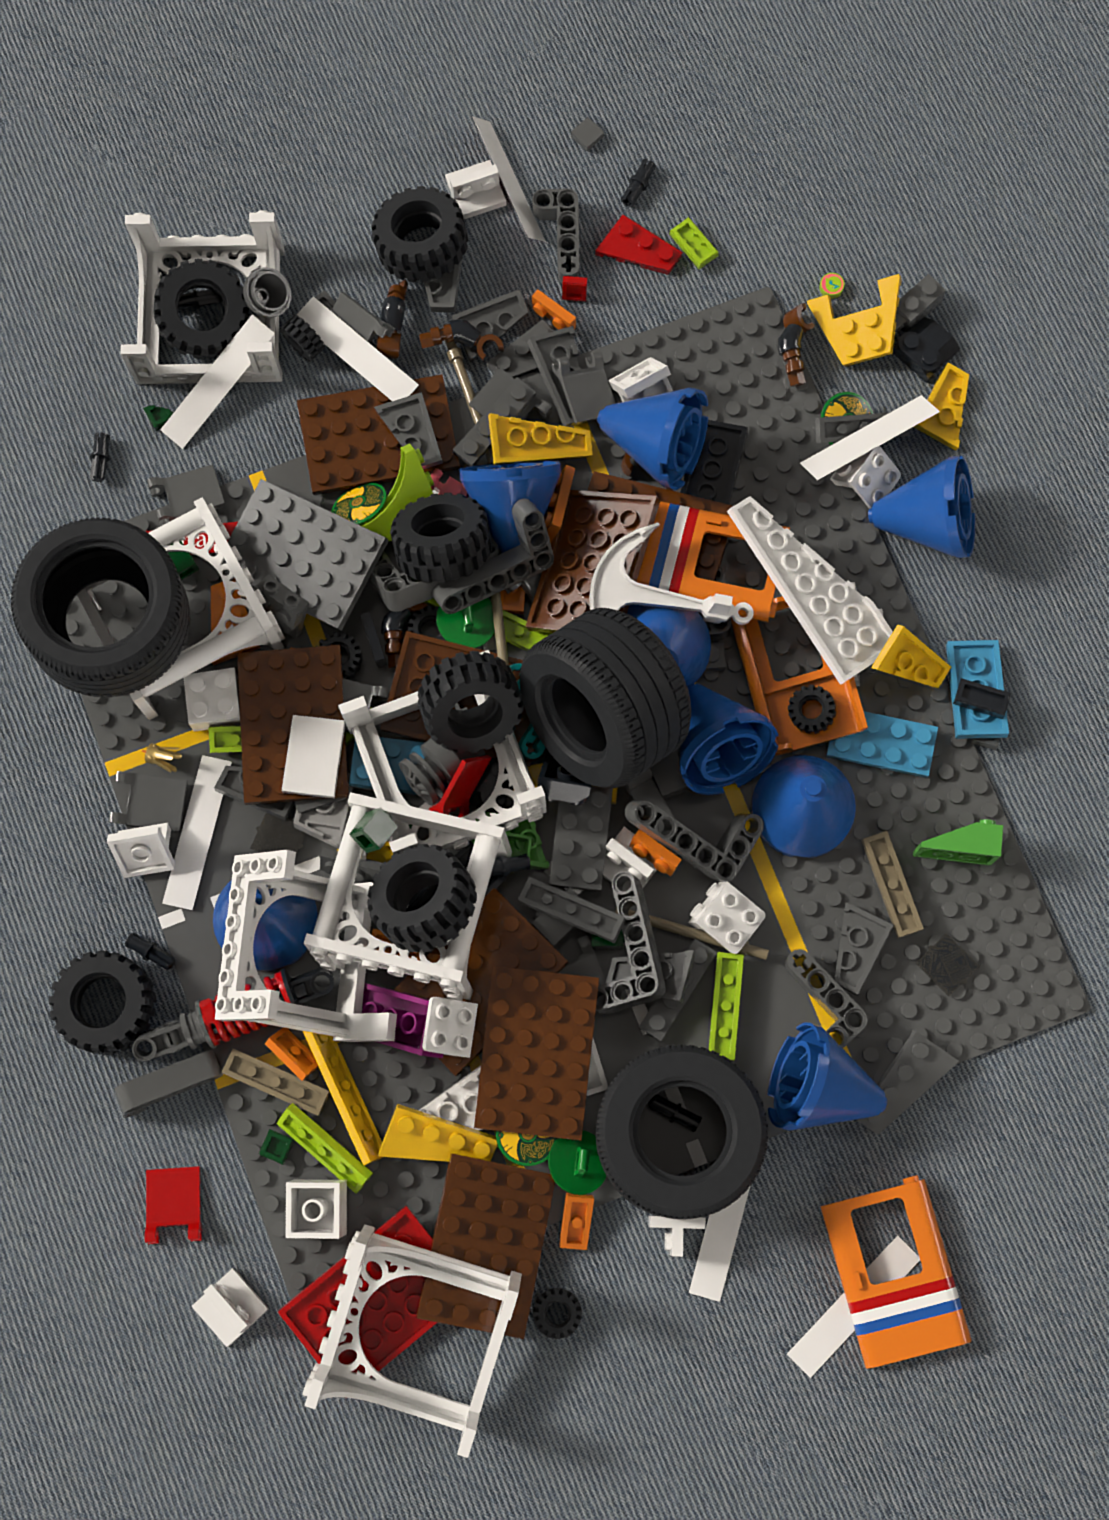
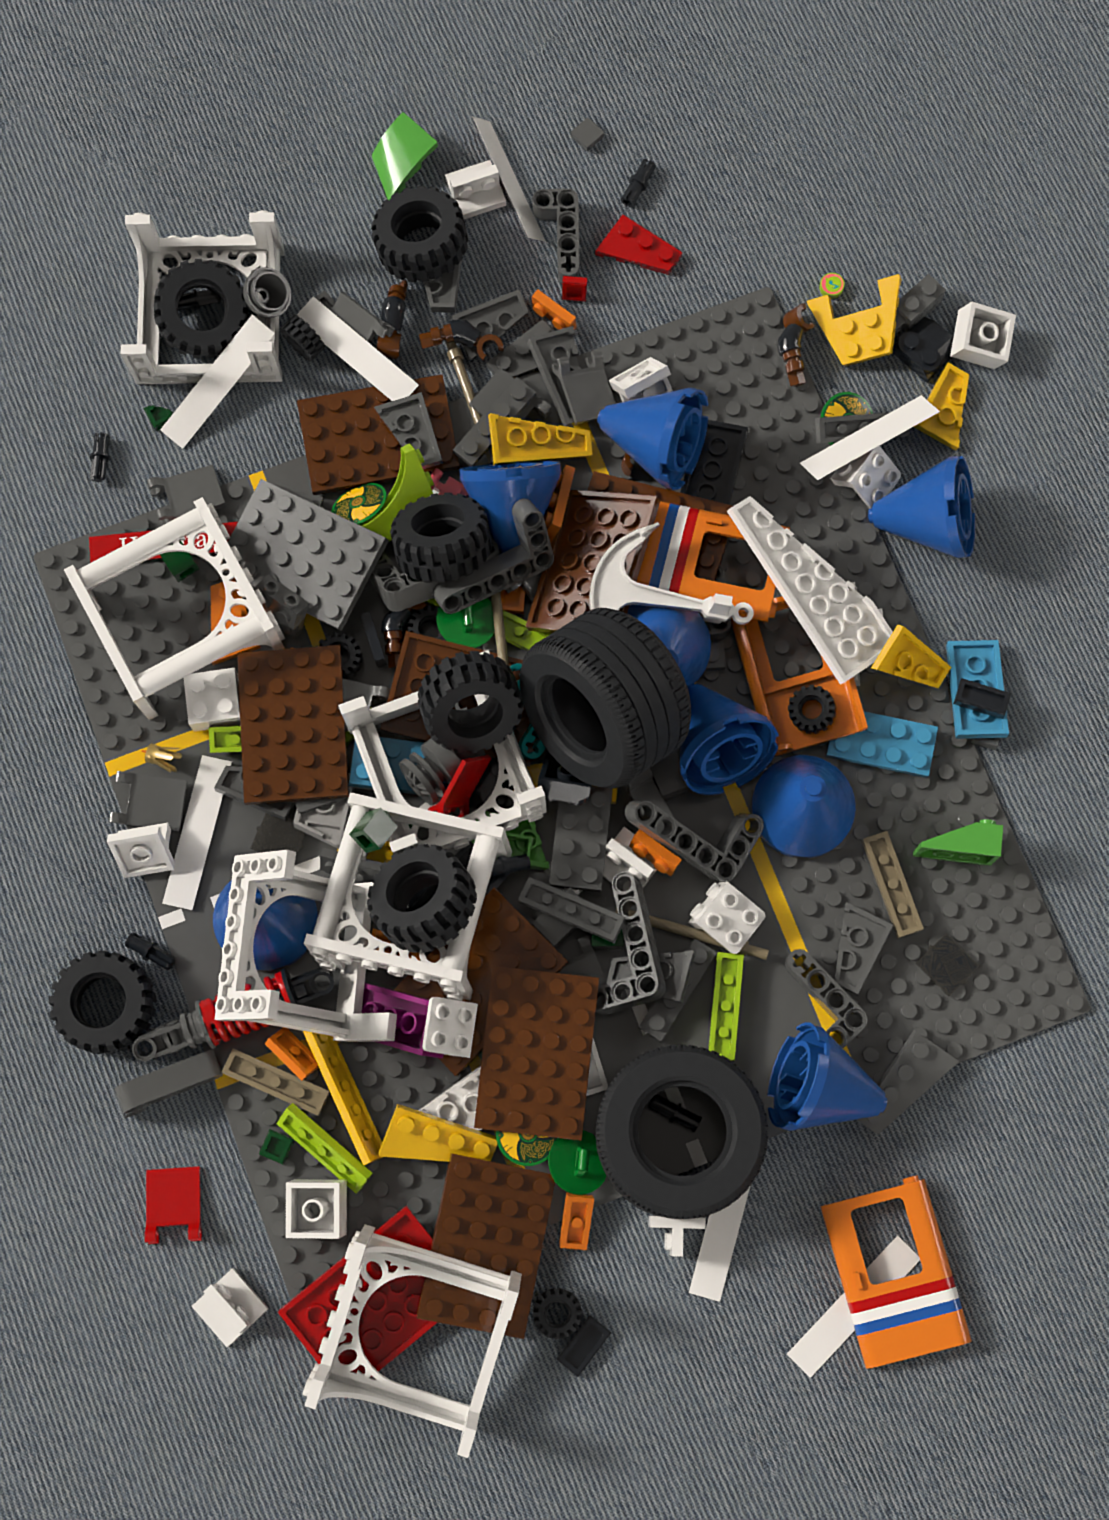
(84, 555): black tyre -> none
(313, 756): white tile -> none
(401, 153): none -> bright green slope
(584, 1346): none -> black tile
(694, 243): lime plate -> none
(983, 335): none -> white brick

